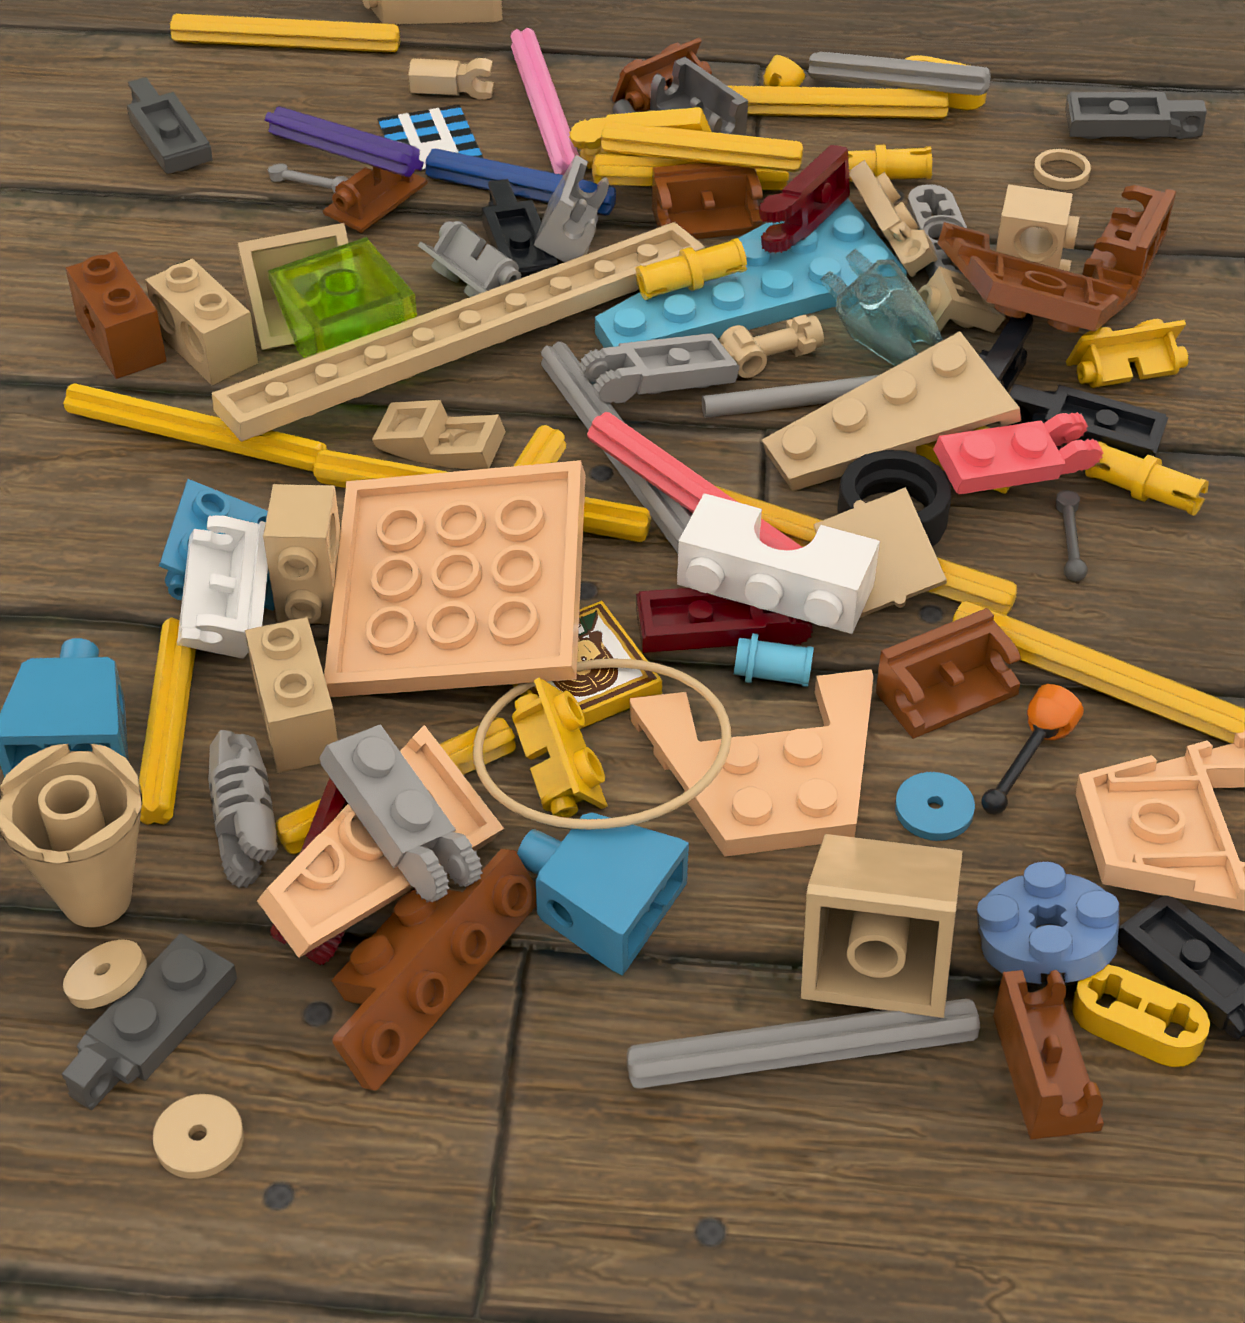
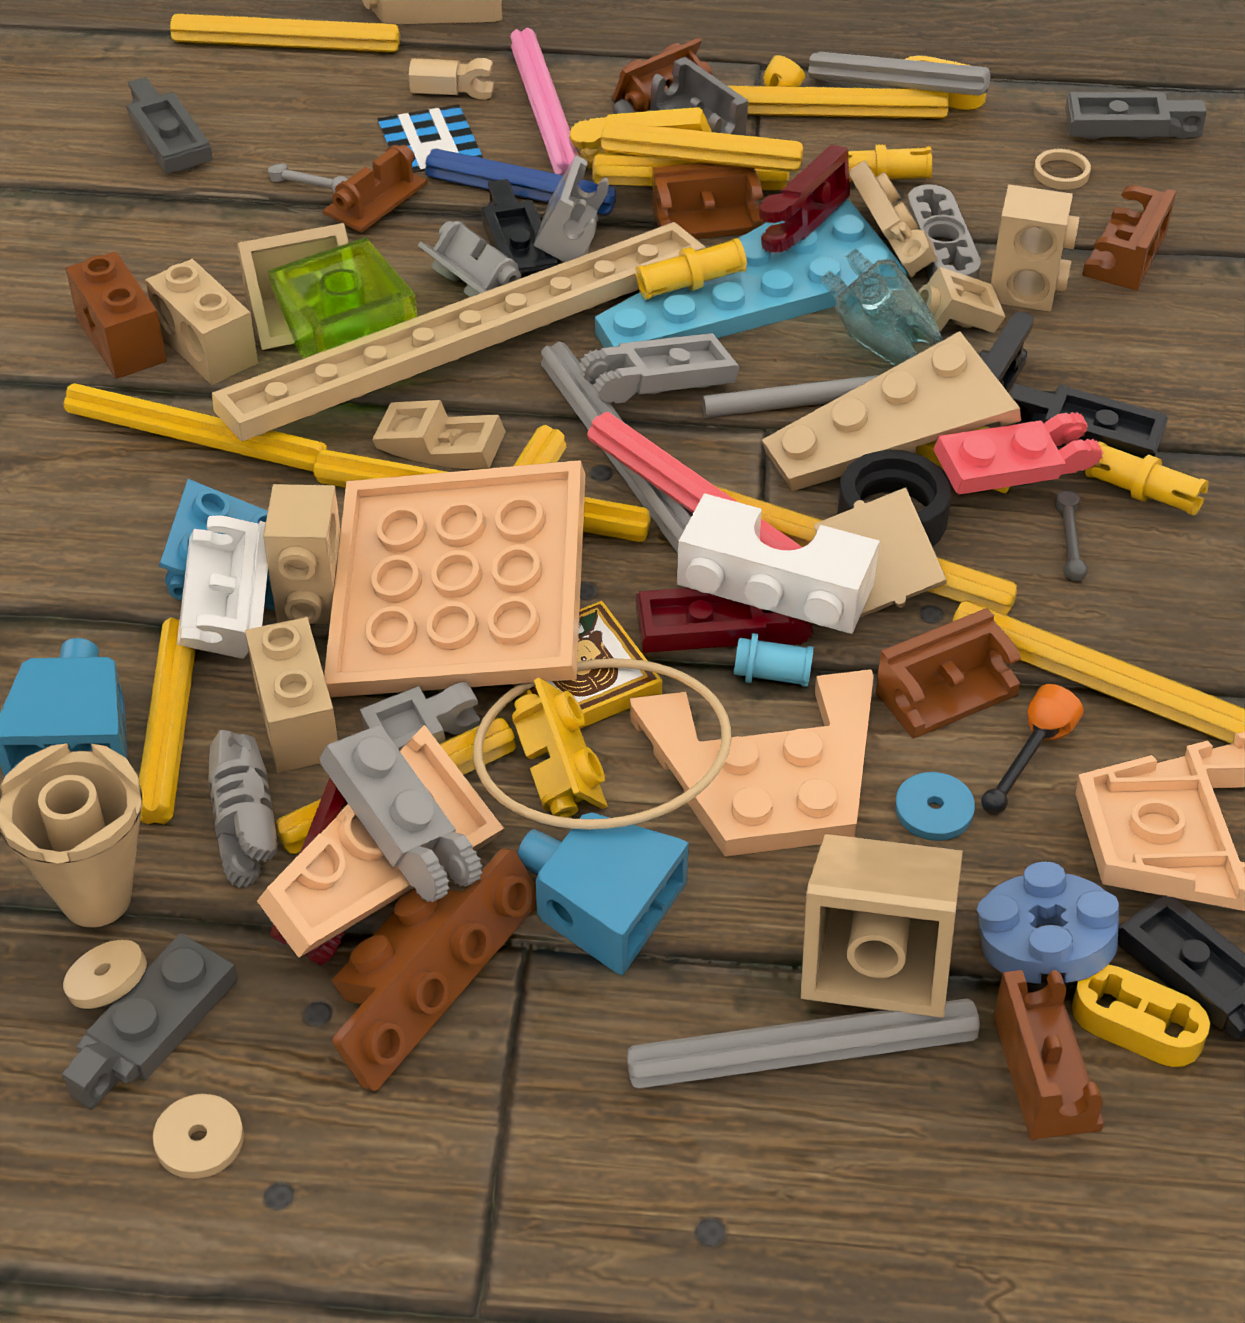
(345, 141): dark purple axle -> none
(410, 710): none -> light grey plate
(801, 336): tan bar -> none
(1038, 289): dark orange wing -> none
(1105, 354): yellow hinge -> none

